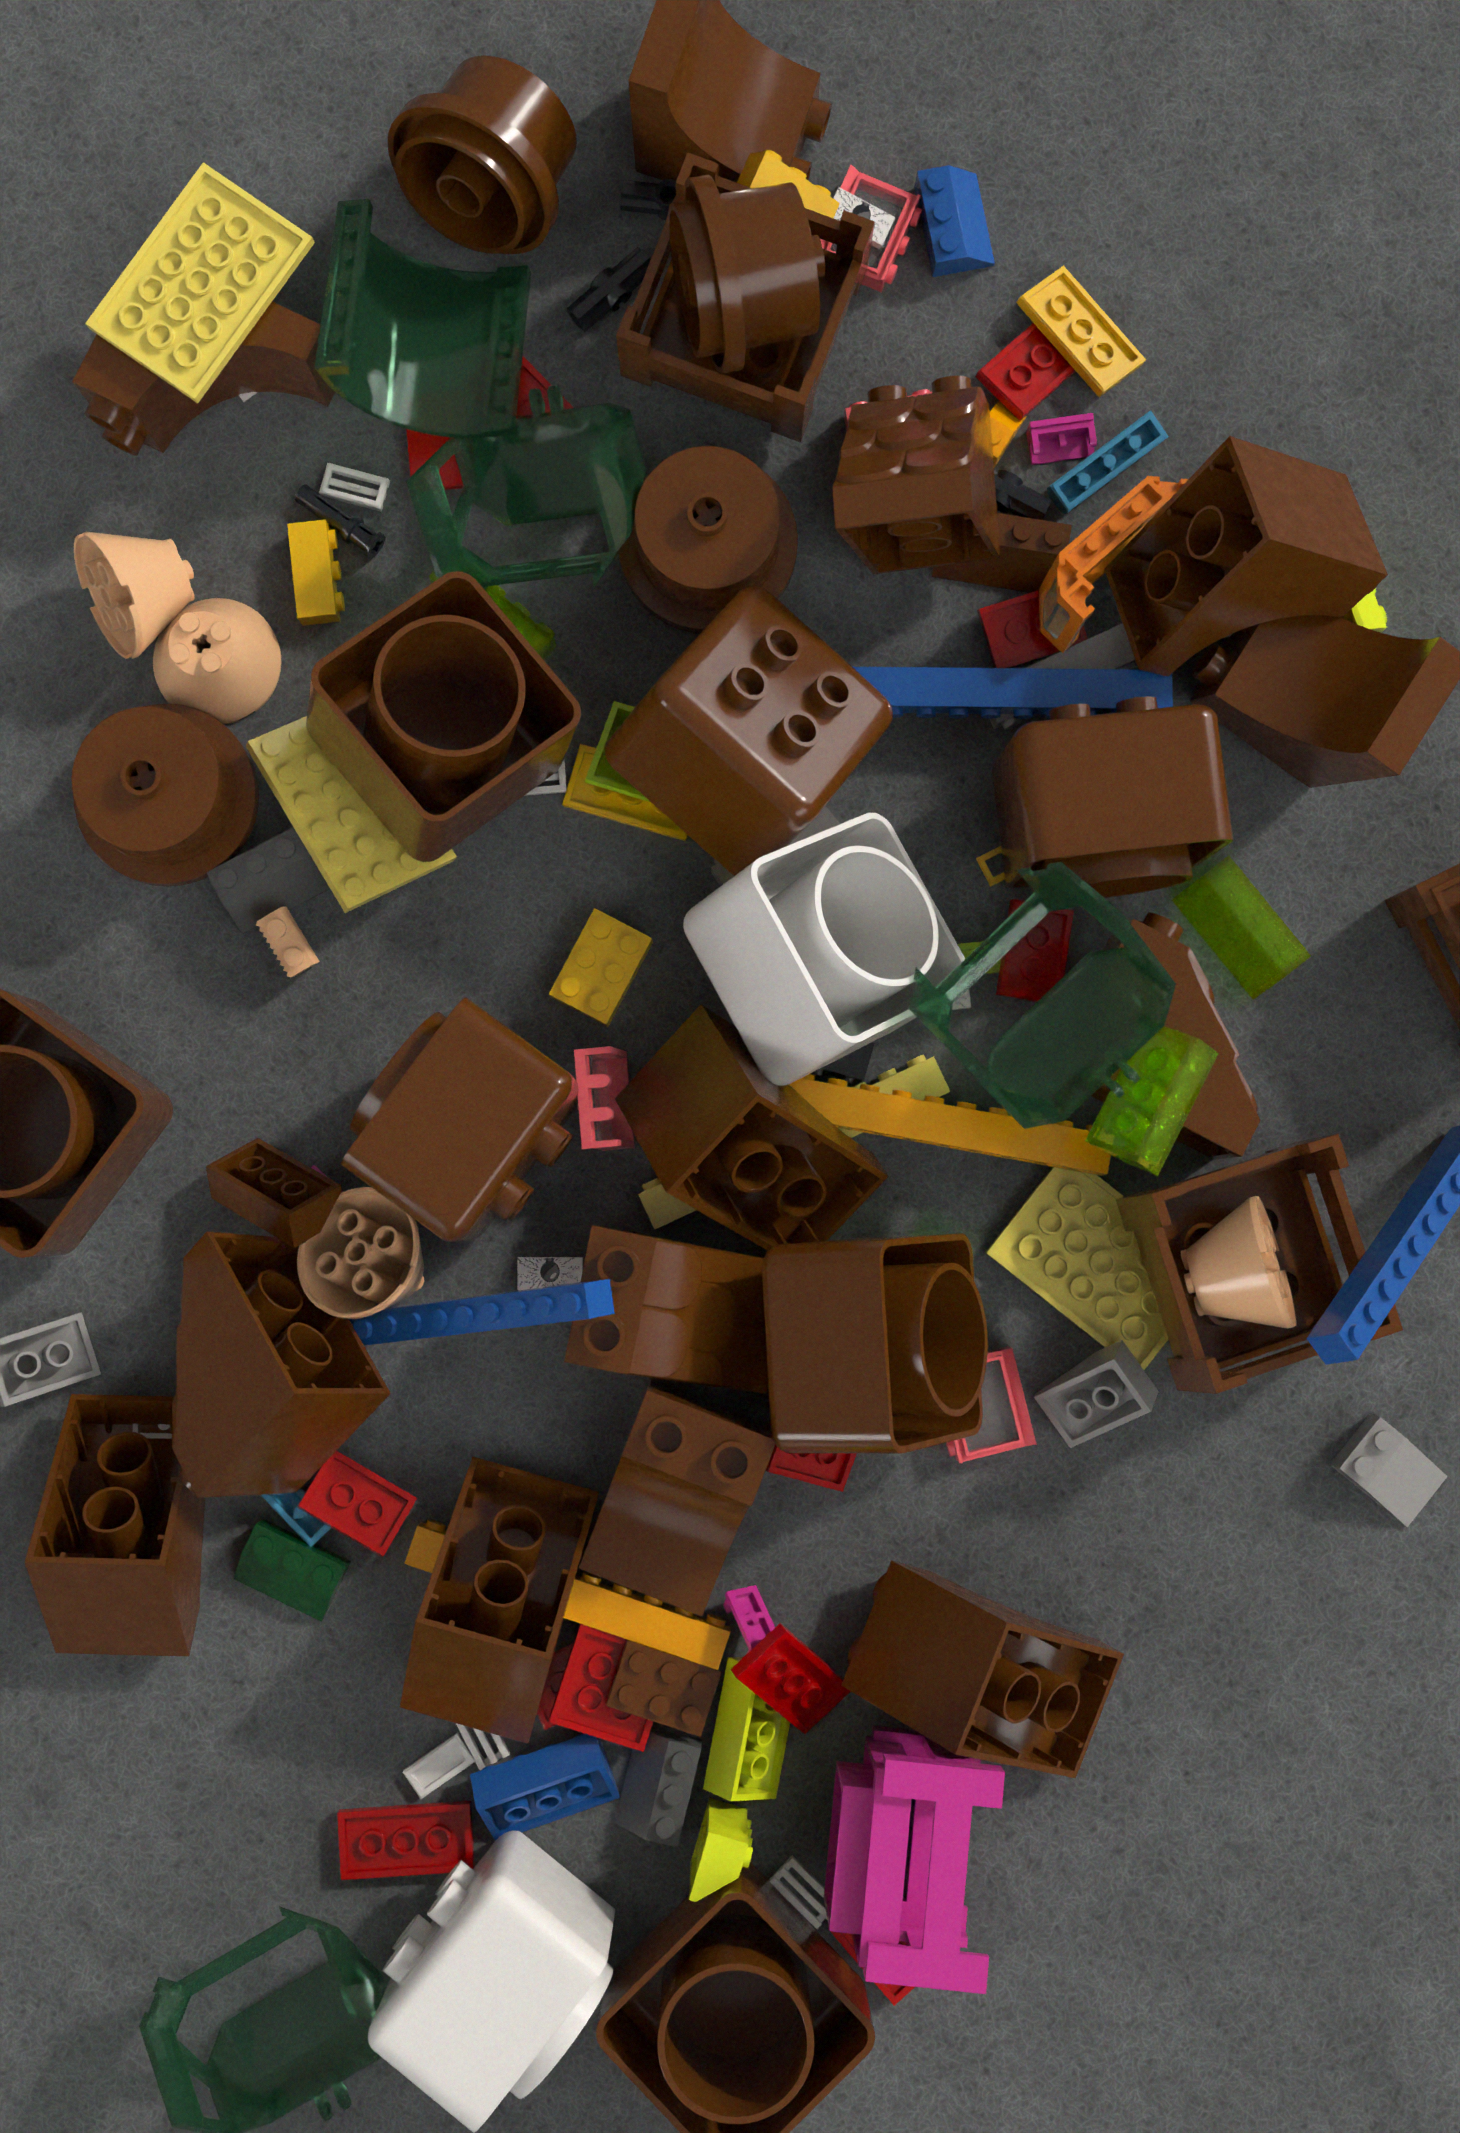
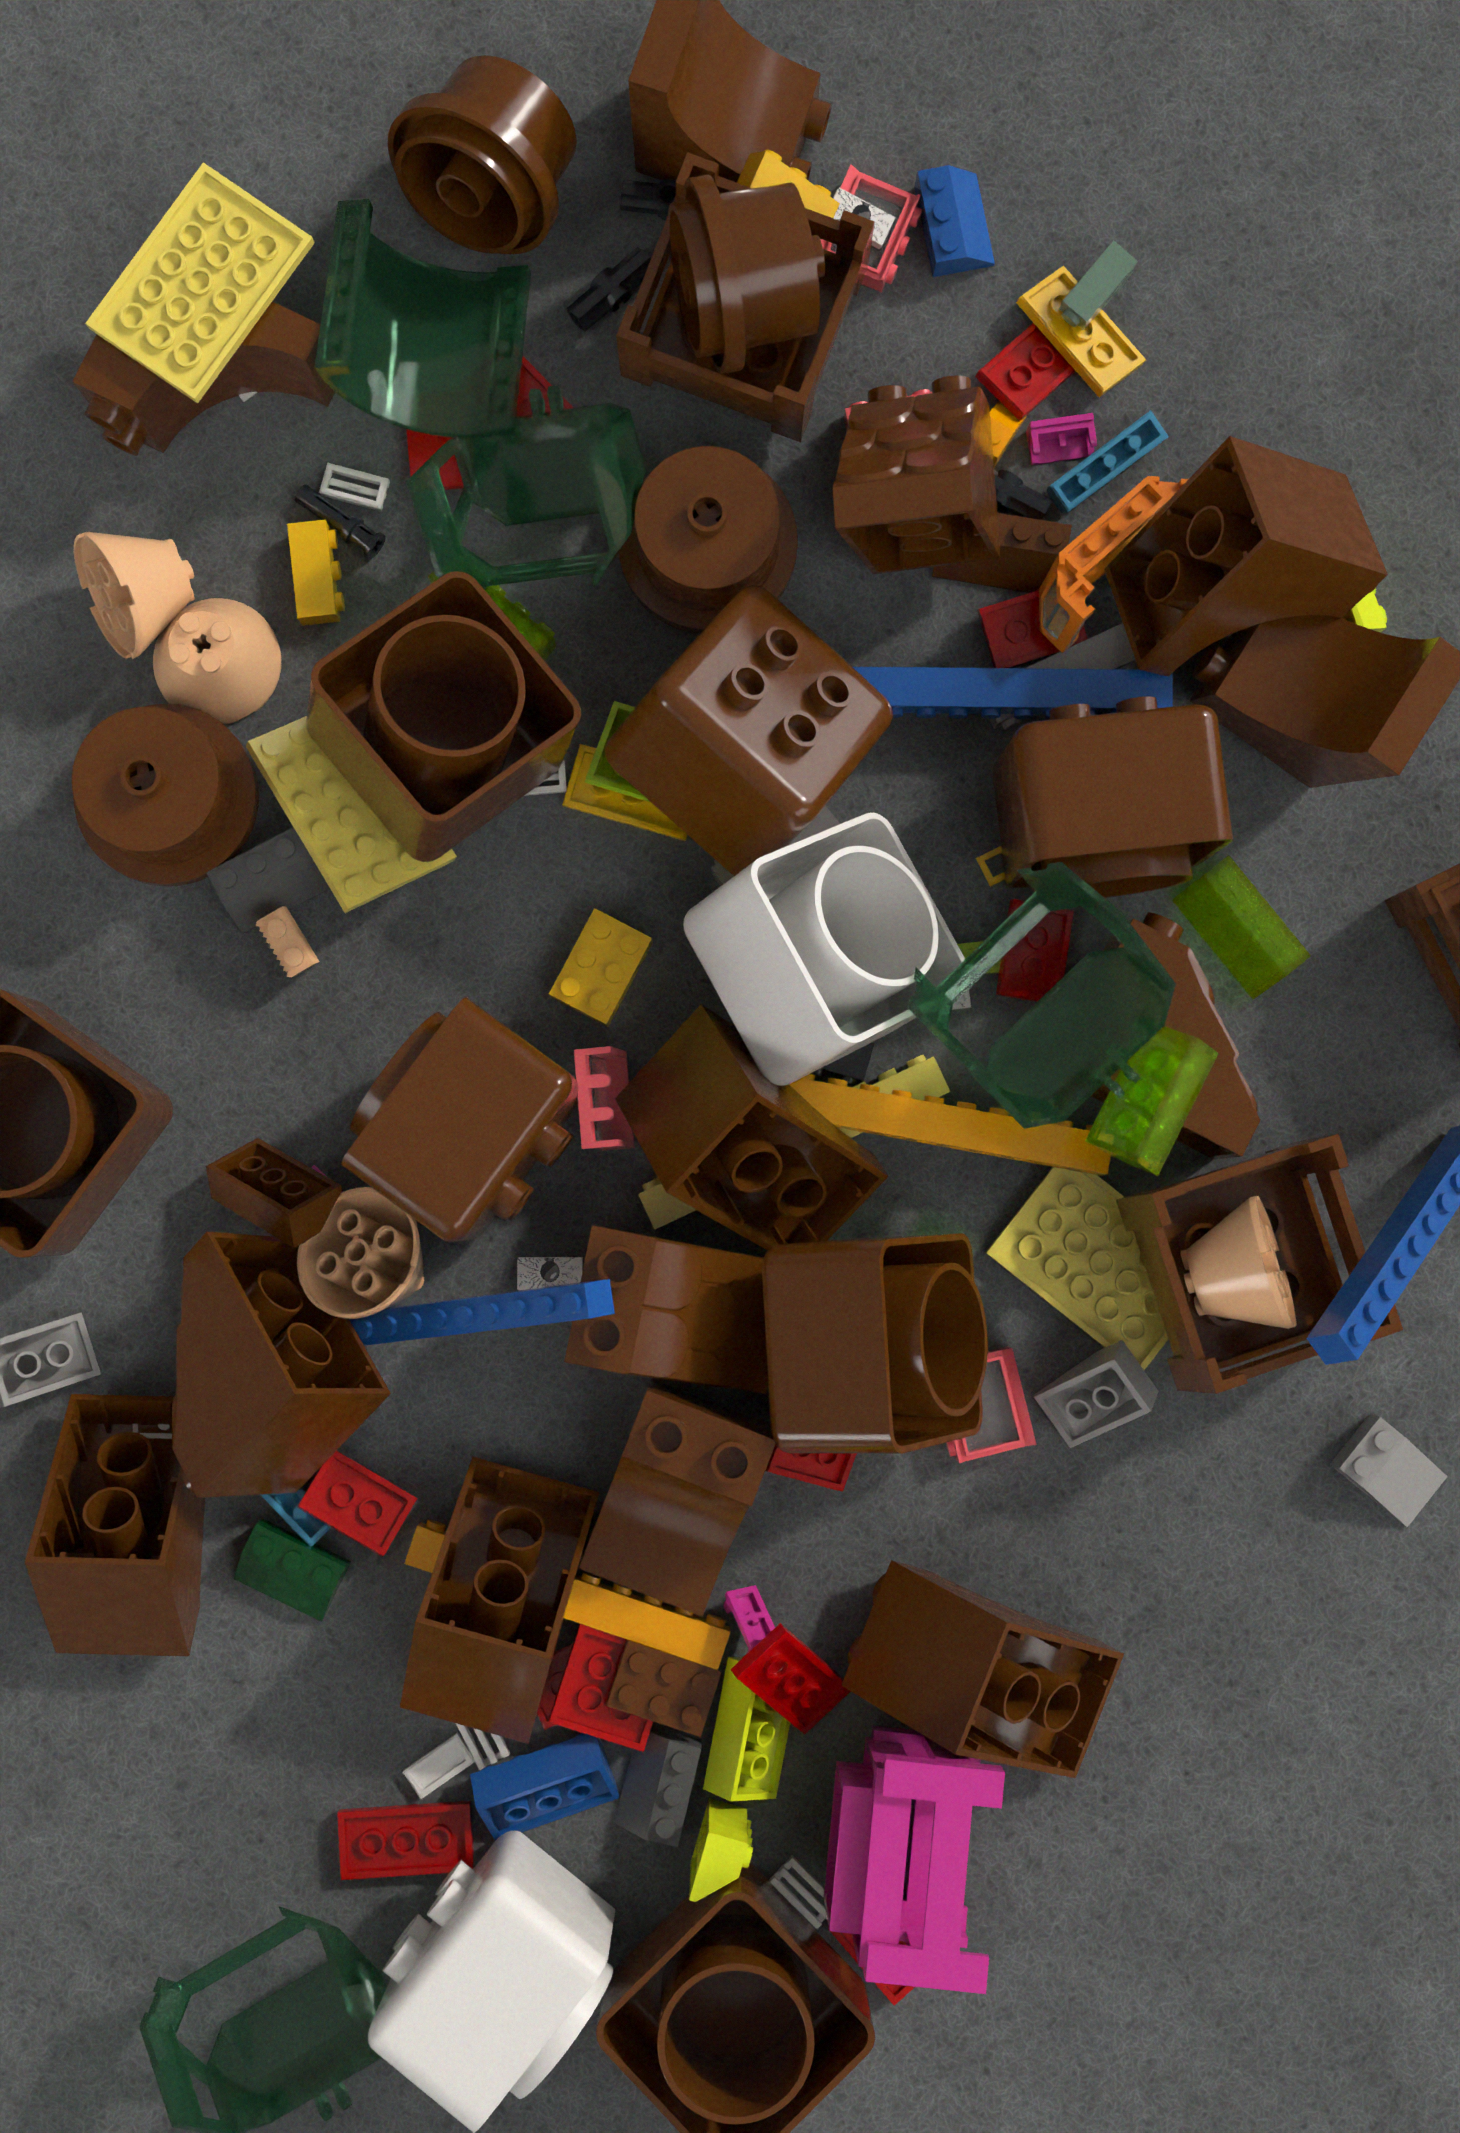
(1098, 286): none -> sand green slope

